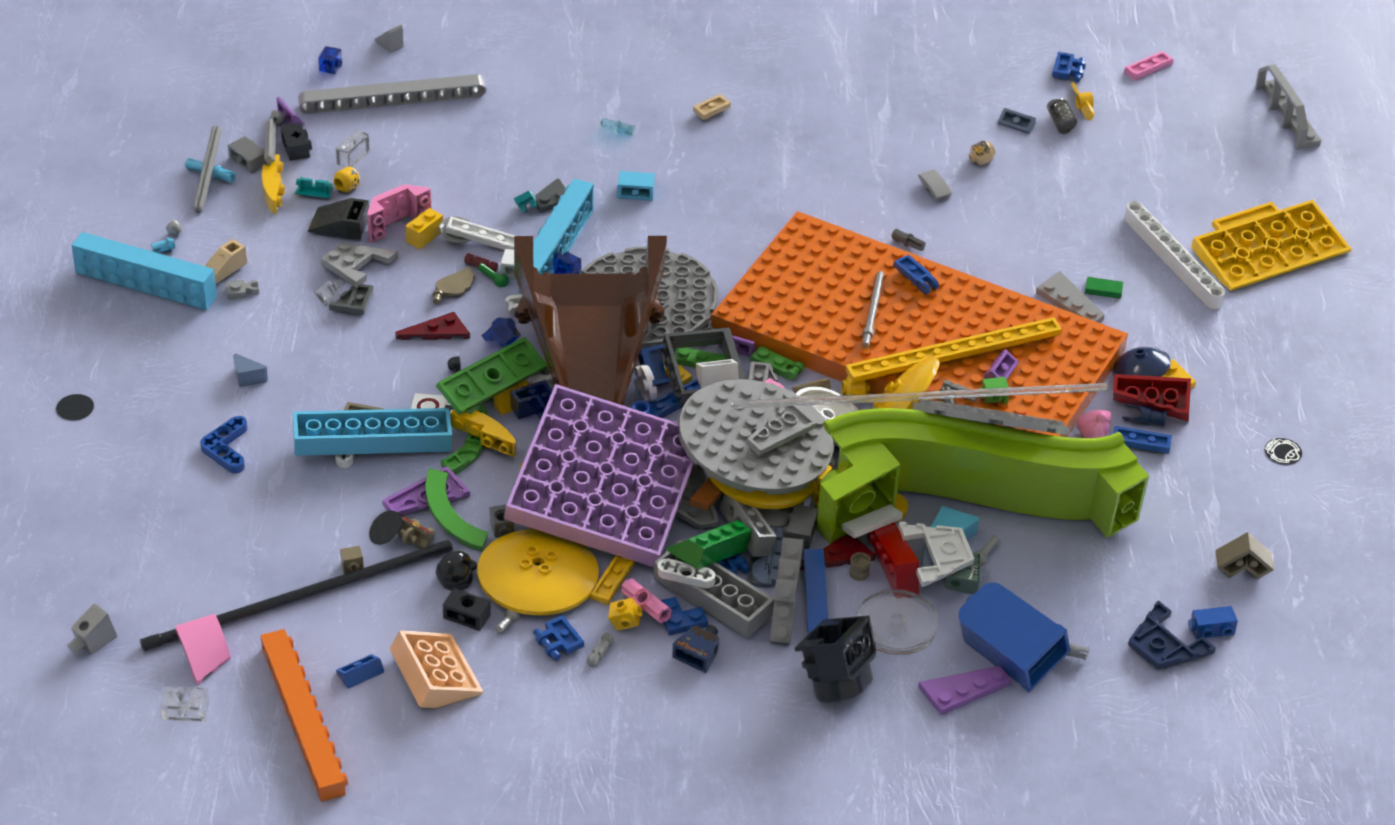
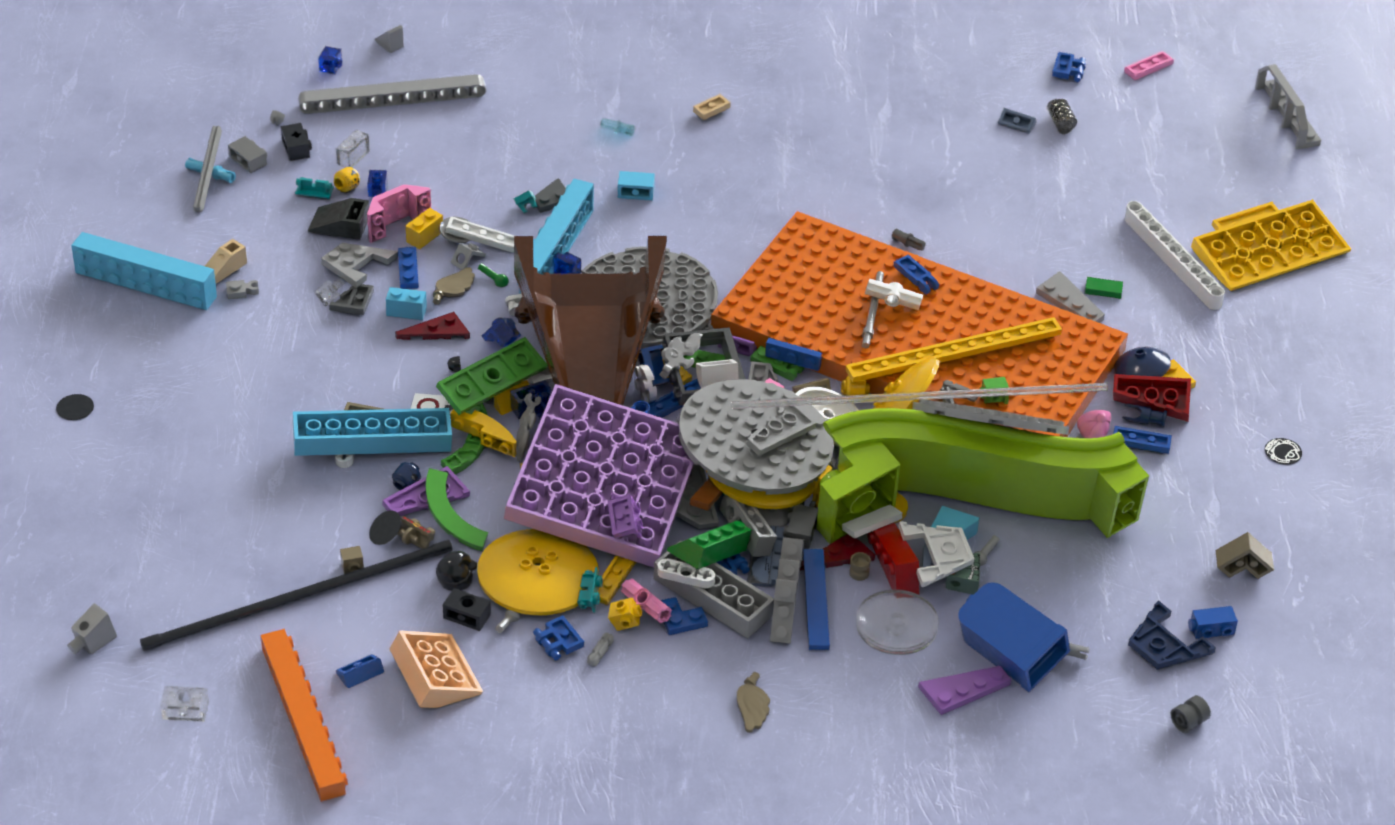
(164, 245): medium azure pin -> none
(174, 227): light grey hinge -> none
(203, 645): bright pink slope -> none
(213, 444): blue beam -> none
(248, 371): sand blue slope -> none
(270, 141): light grey axle -> none
(273, 184): yellow slope -> none
(290, 115): medium lavender slope -> none
(377, 182): none -> clear blue brick
(406, 303): none -> medium azure brick
(406, 475): none -> dark blue head
(408, 268): none -> blue plate
(468, 251): none -> light grey bracket
(476, 261): dark red axle -> none
(498, 523): dark grey brick -> none
(507, 263): white brick -> none
(526, 422): none -> light grey piece
(591, 596): none -> teal hinge
(625, 517): none -> medium lavender bracket
(676, 350): none -> light grey piece
(697, 647): dark blue torso -> none
(752, 703): none -> dark tan animal
(793, 354): none -> blue plate
(839, 657): black brick -> none
(893, 294): none -> white piece
(935, 183): light grey slope -> none
(982, 153): tan head -> none
(1002, 366): medium lavender slope -> none
(1084, 102): yellow piece -> none
(1190, 714): none -> dark grey wheel

